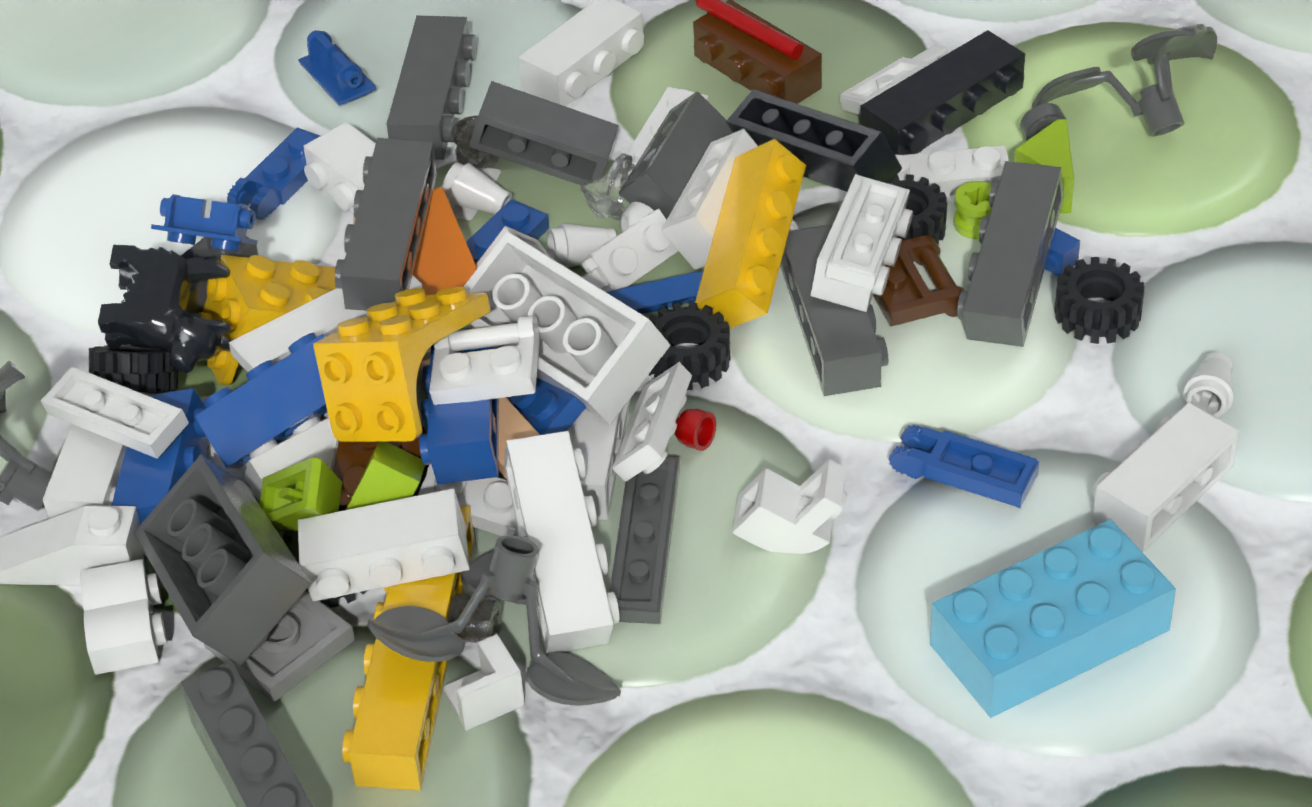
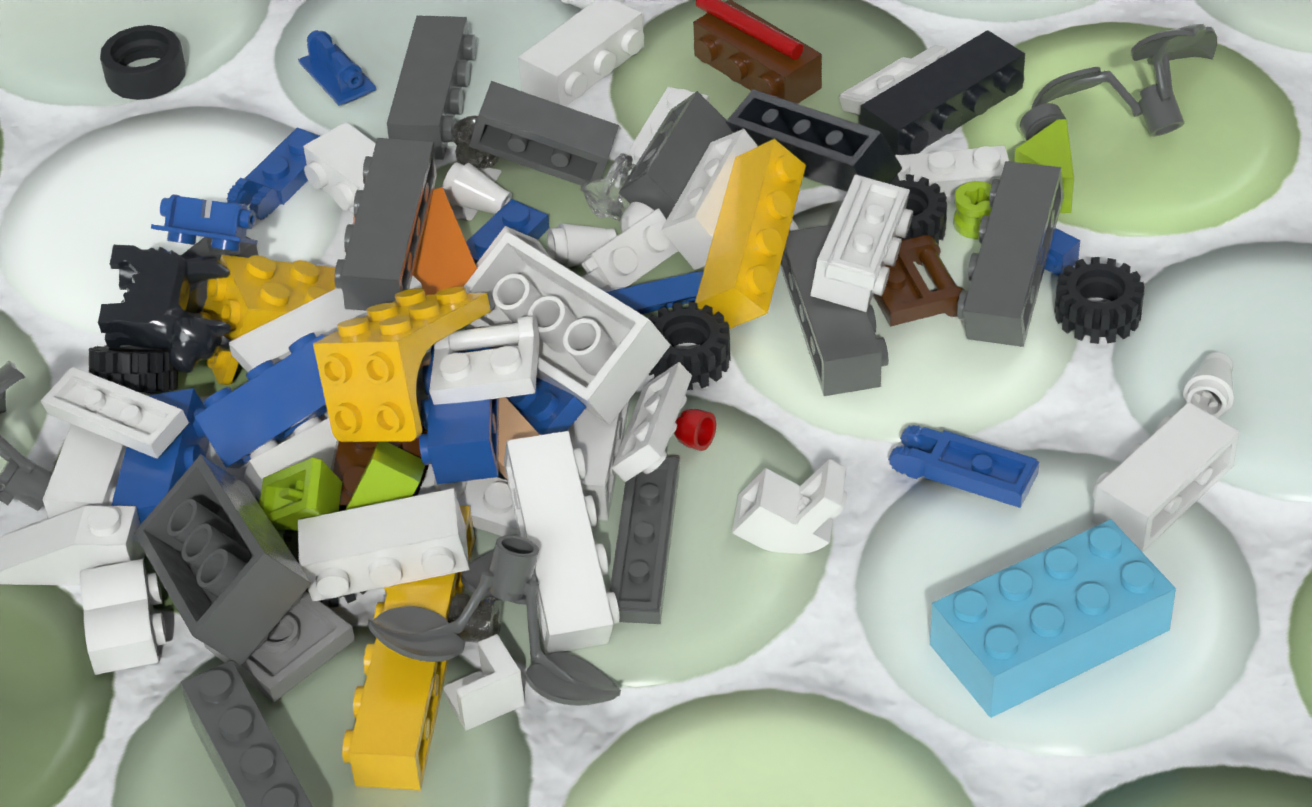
(147, 80): none -> black tyre

